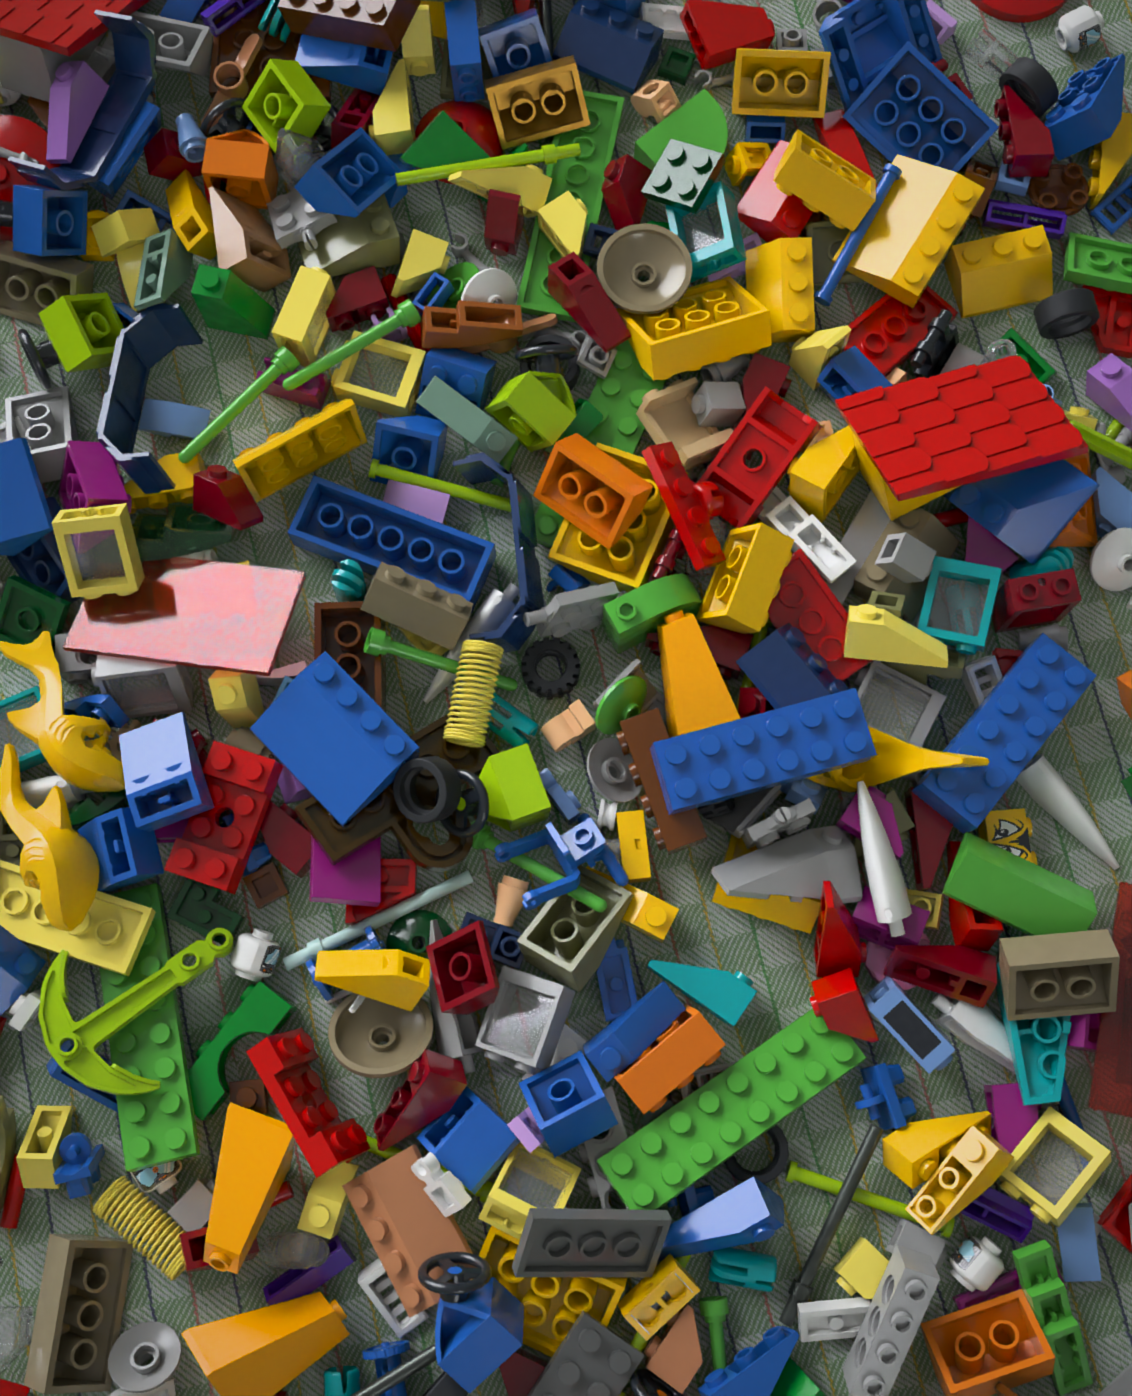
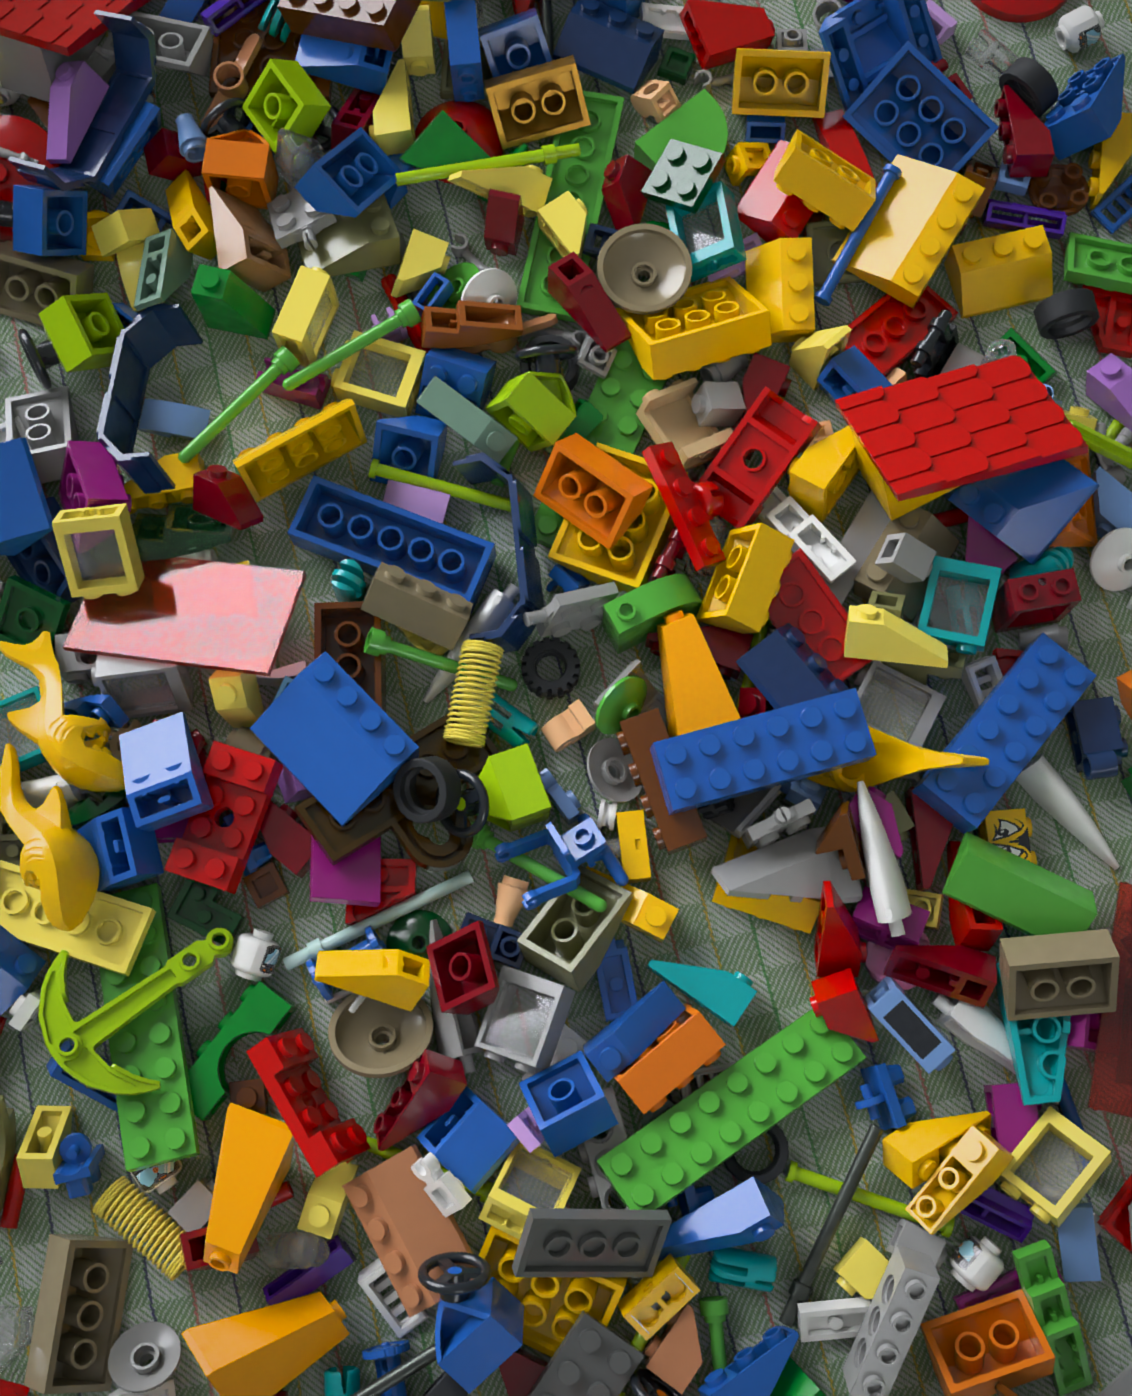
(357, 300): dark red slope -> none
(843, 836): none -> reddish brown slope
(1096, 737): none -> dark blue hinge

